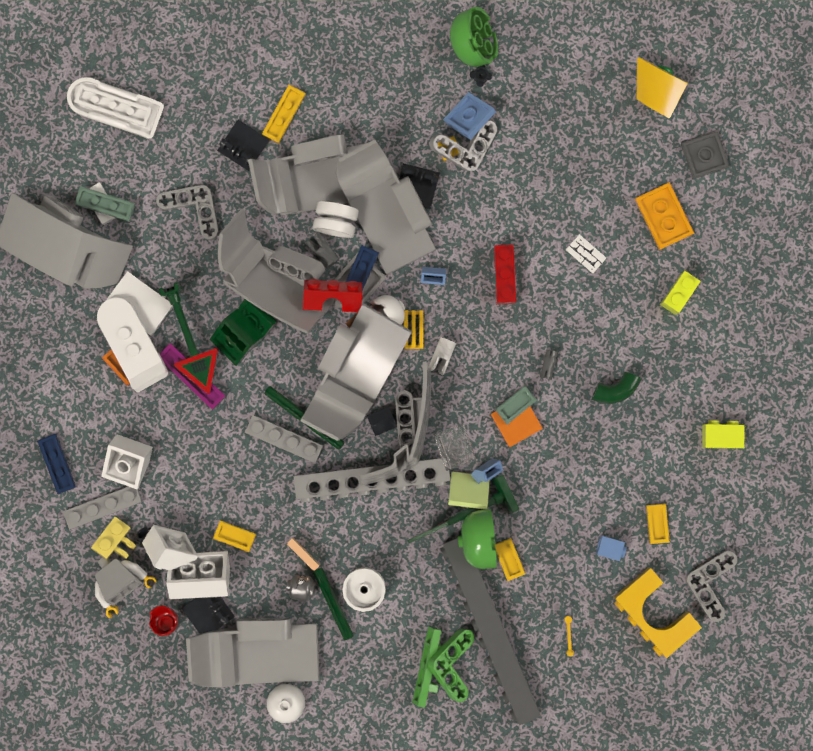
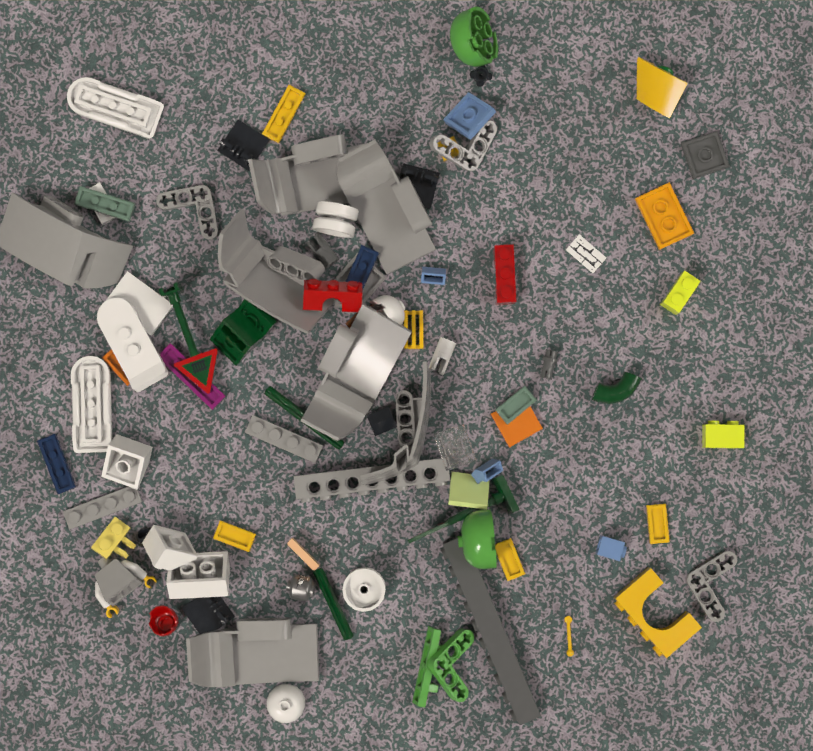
(91, 405): none -> white piece

